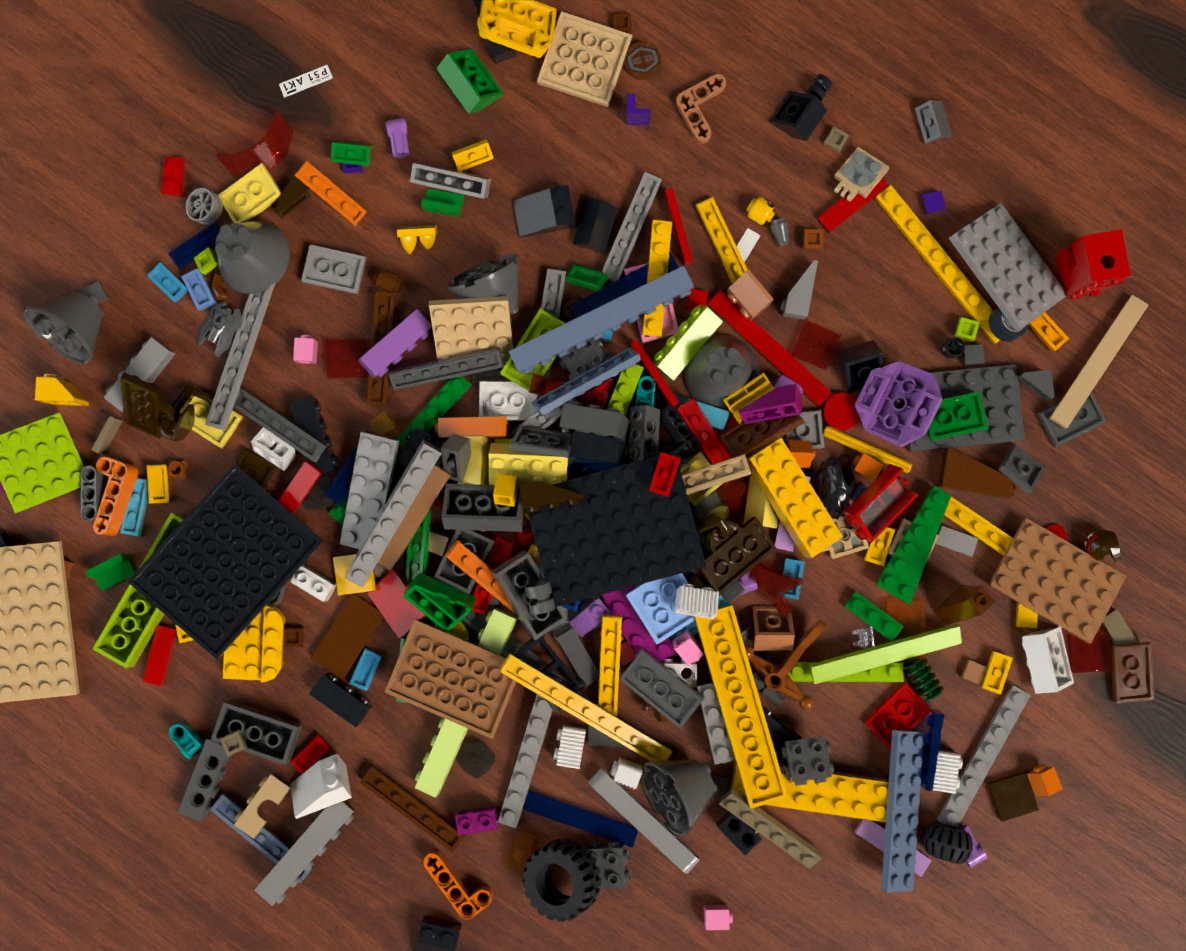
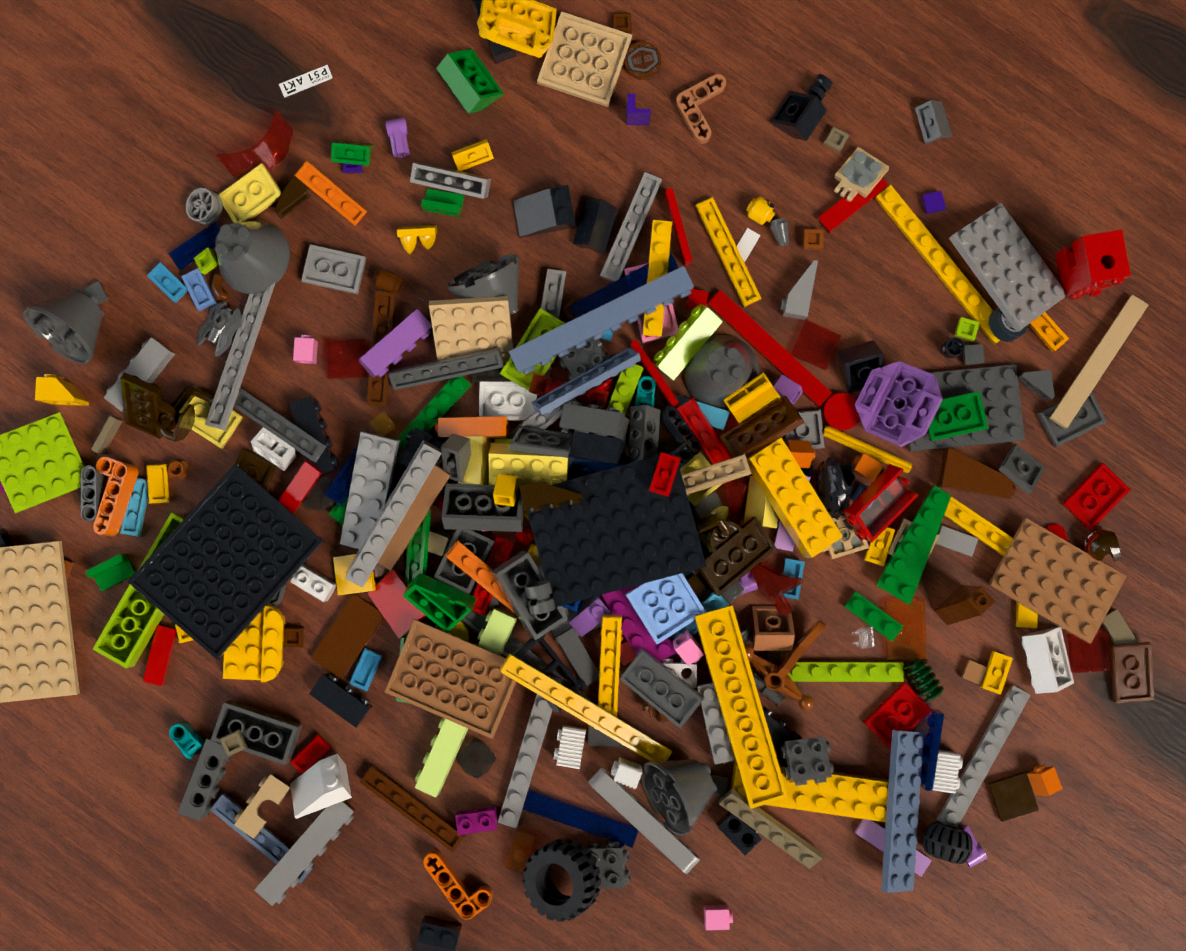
(173, 176): red plate -> none
(586, 277): green tile -> none
(696, 601): white brick -> none
(749, 295): nougat slope -> none
(778, 403): magenta slope -> none
(885, 653): lime tile -> none
(1096, 496): none -> red tile

